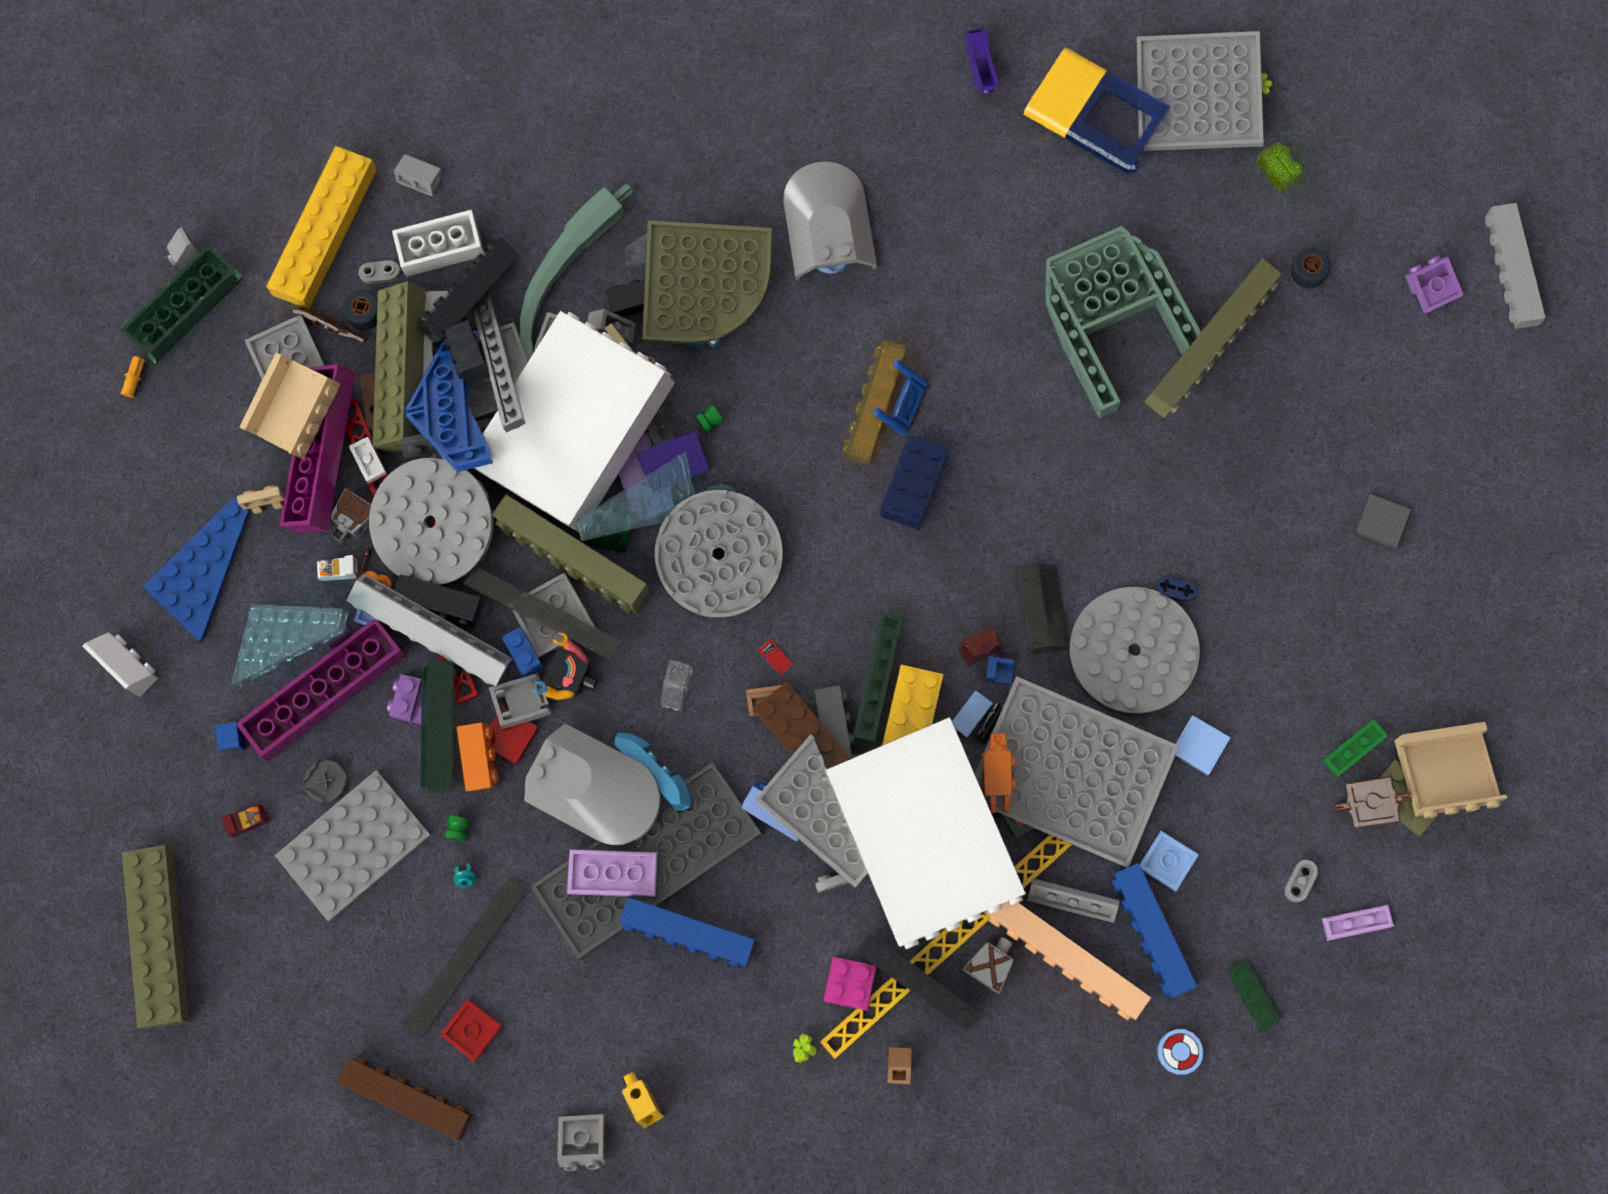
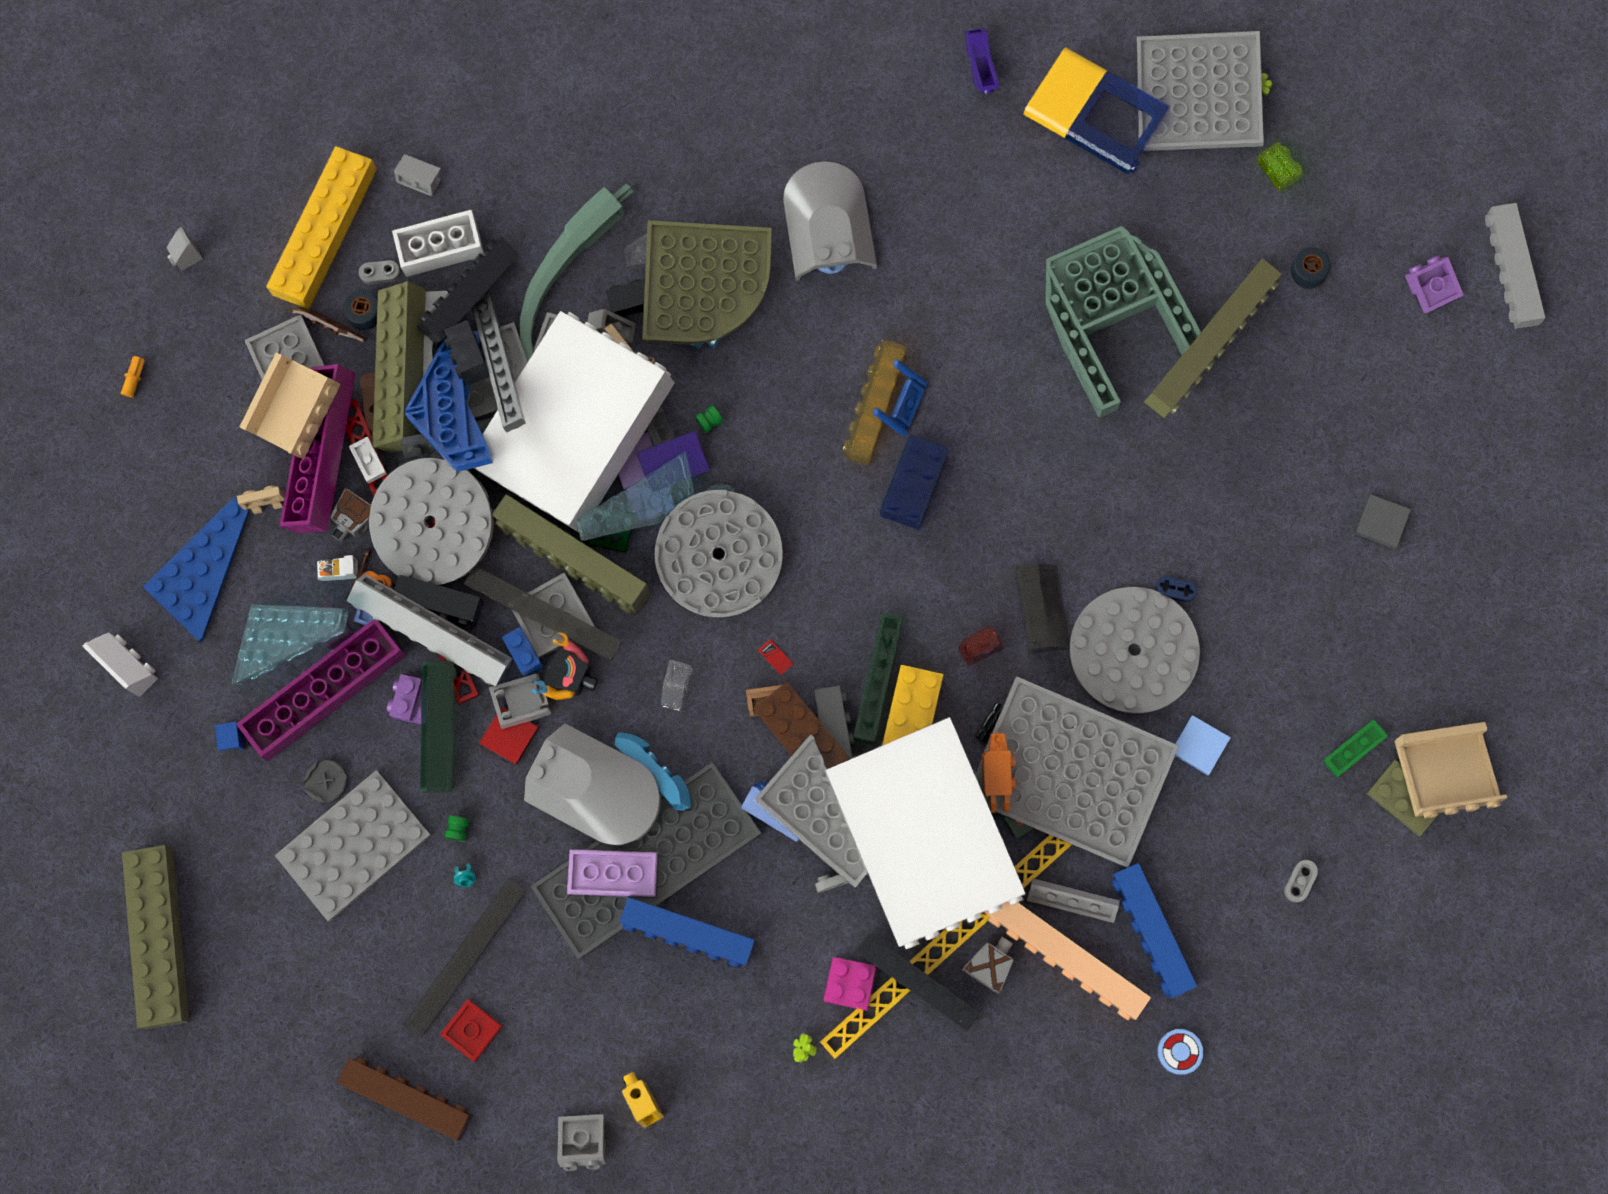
(181, 304): clear green brick -> none
(245, 820): dark red leg -> none
(477, 756): orange brick -> none
(899, 1065): medium nougat brick -> none
(971, 714): light blue tile -> none
(1000, 670): blue panel -> none
(1168, 861): light blue tile -> none
(1253, 995): dark green plate -> none
(1357, 922): lavender tile -> none
(1373, 801): plate -> none

